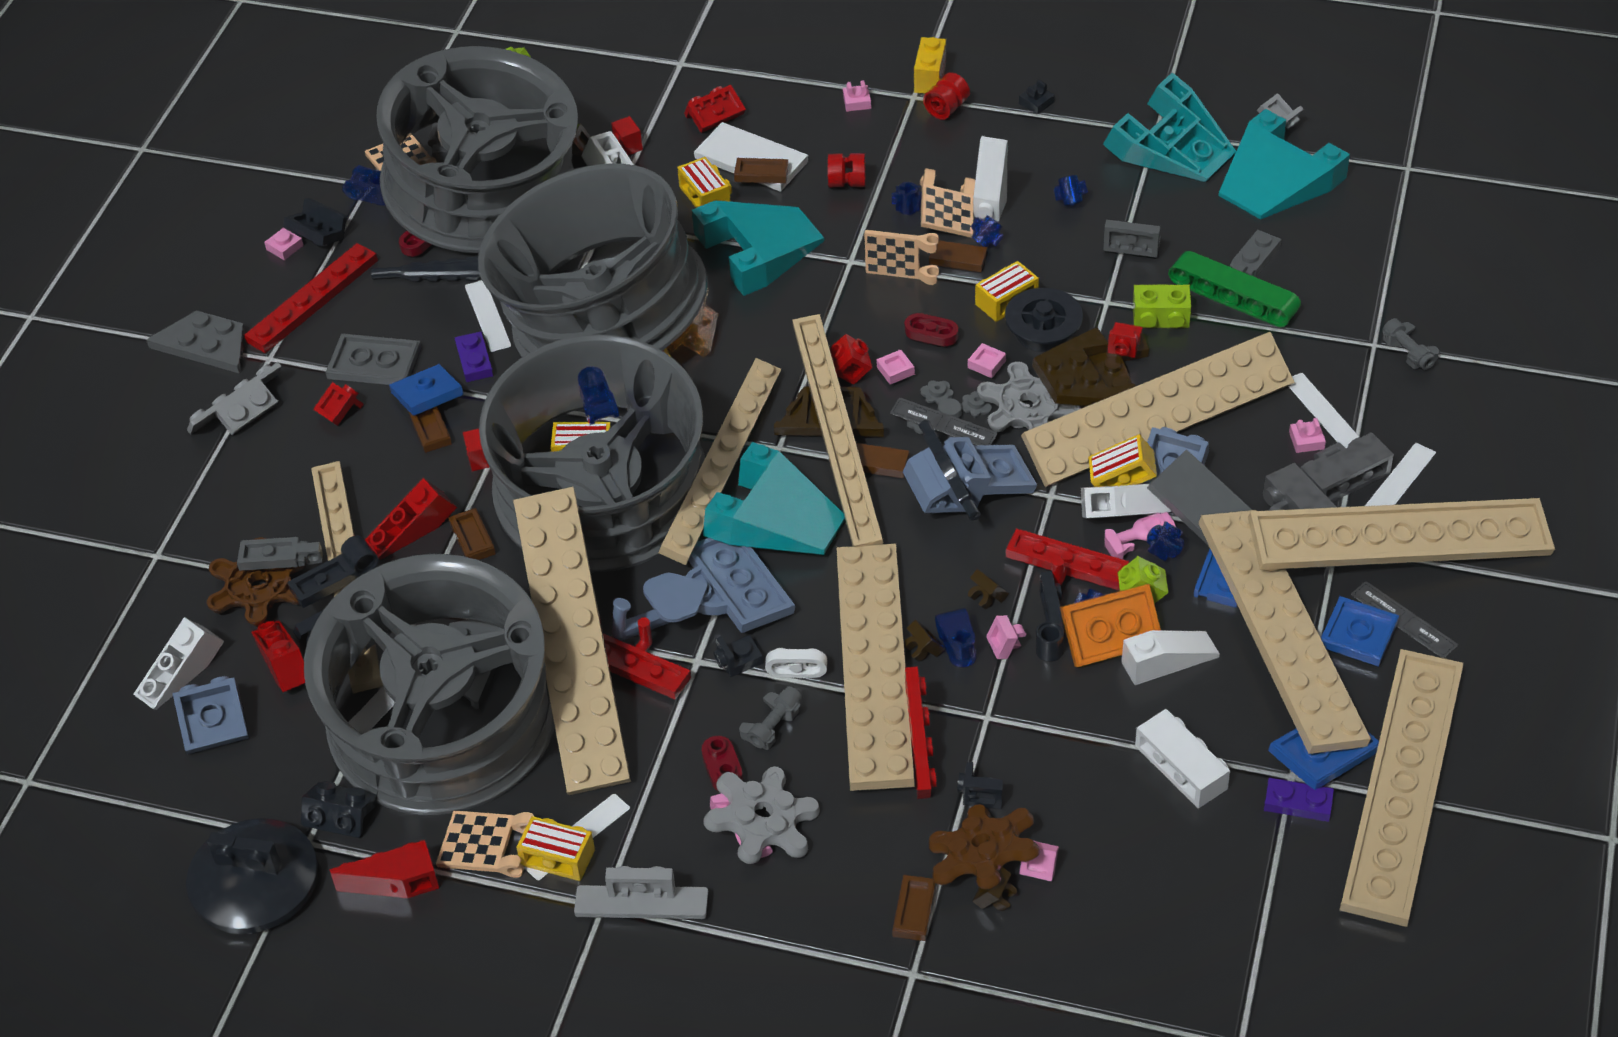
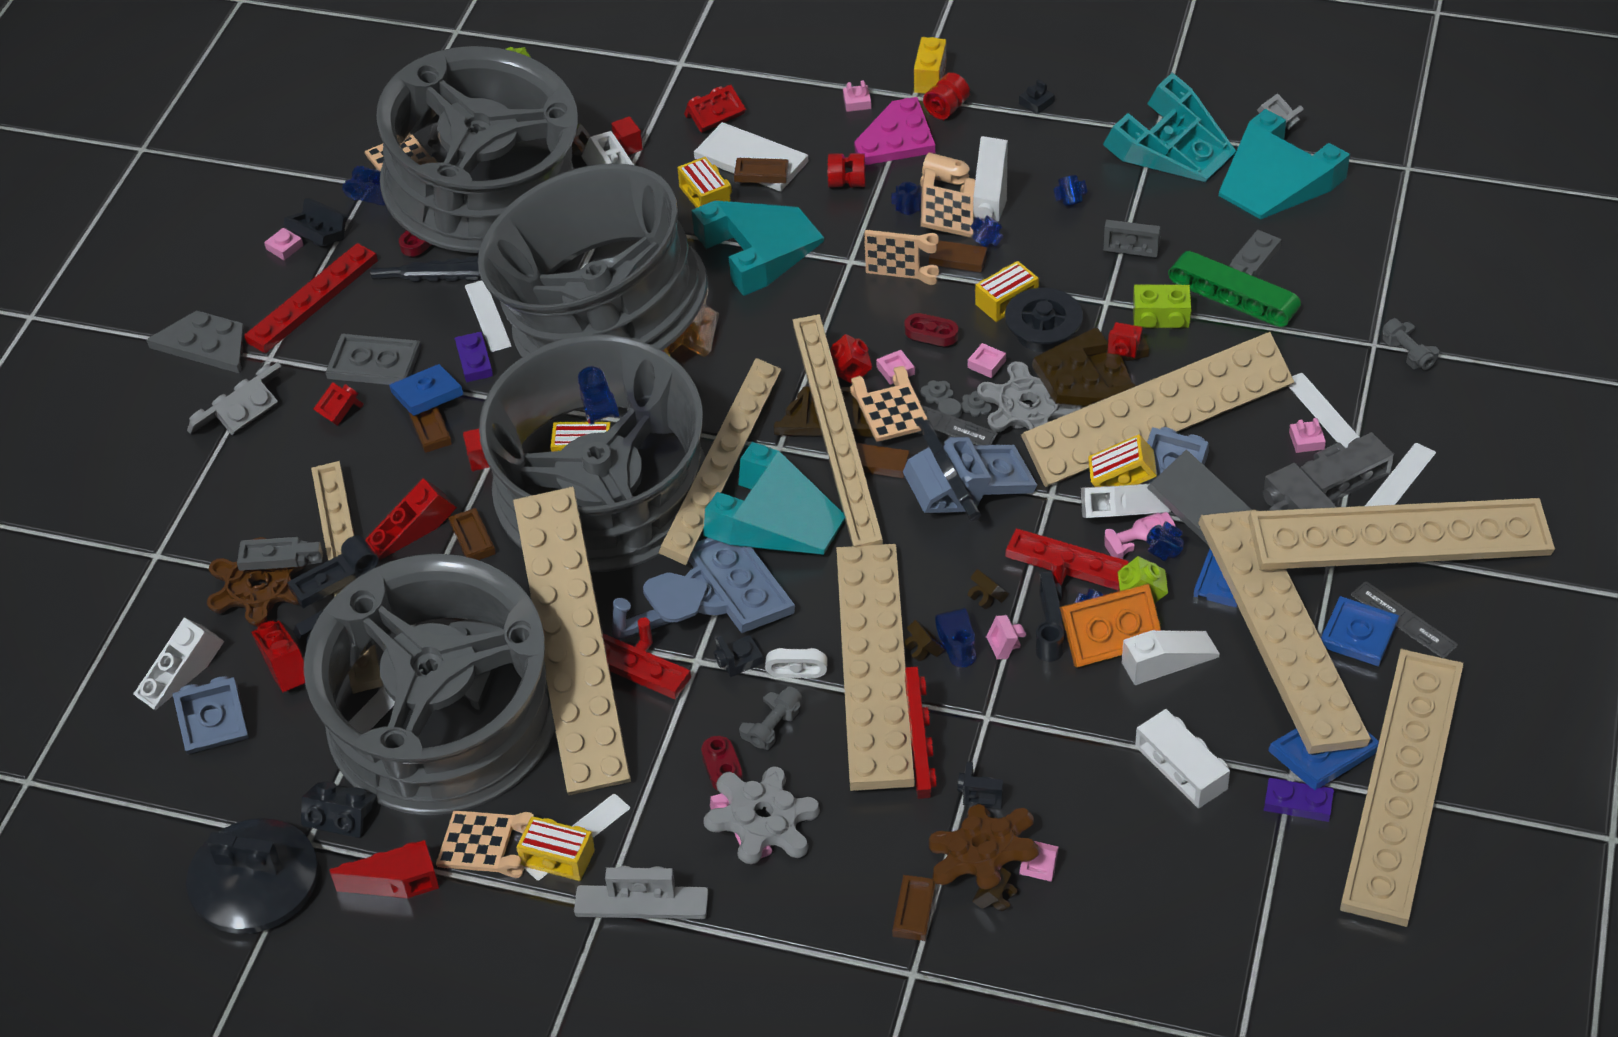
(890, 410): none -> light nougat flag
(896, 133): none -> dark pink plate
(946, 168): none -> light nougat piece

